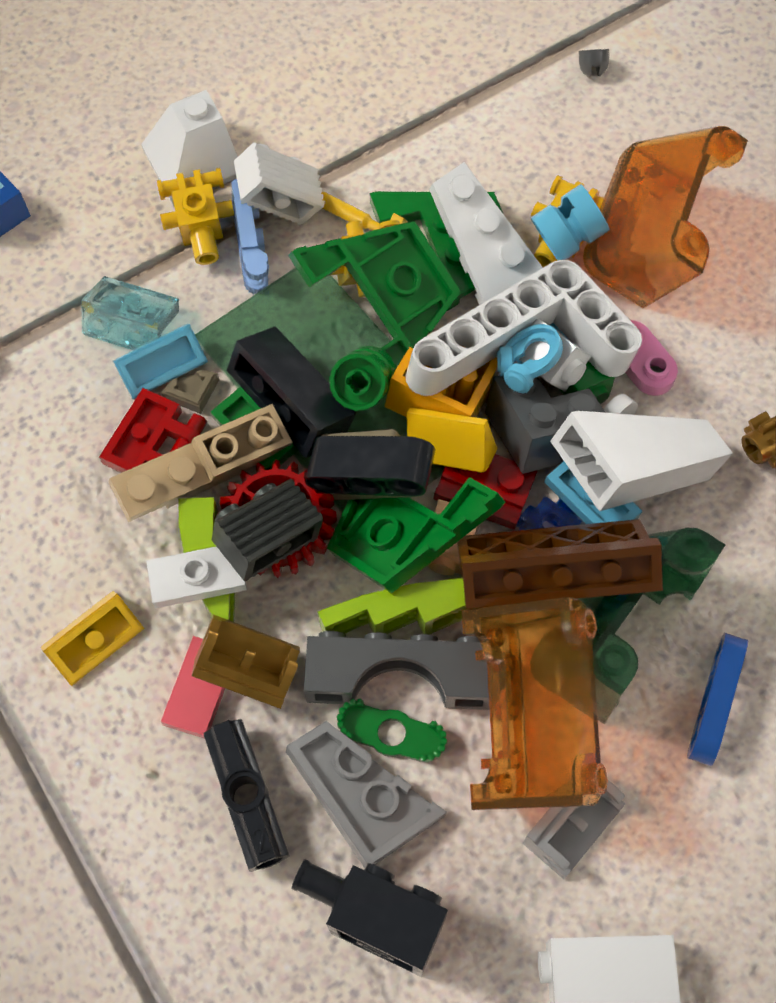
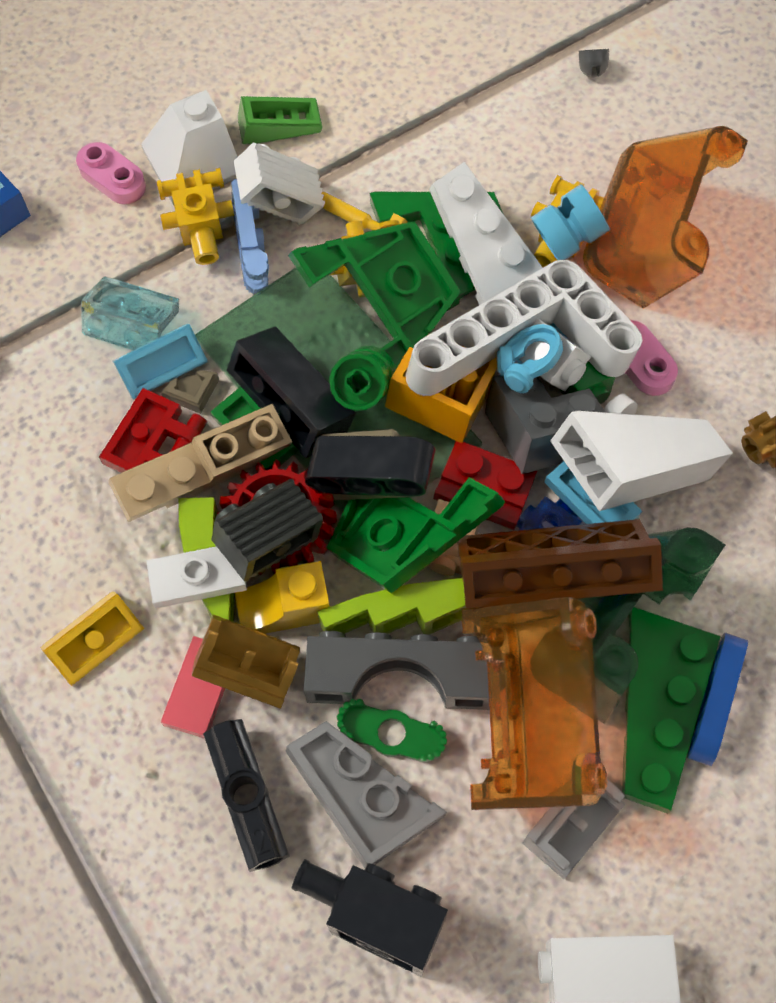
(103, 169): none -> bright pink plate
(257, 128): none -> bright green slope
(284, 600): none -> yellow arch
(458, 439): yellow slope -> none
(663, 705): none -> green wing

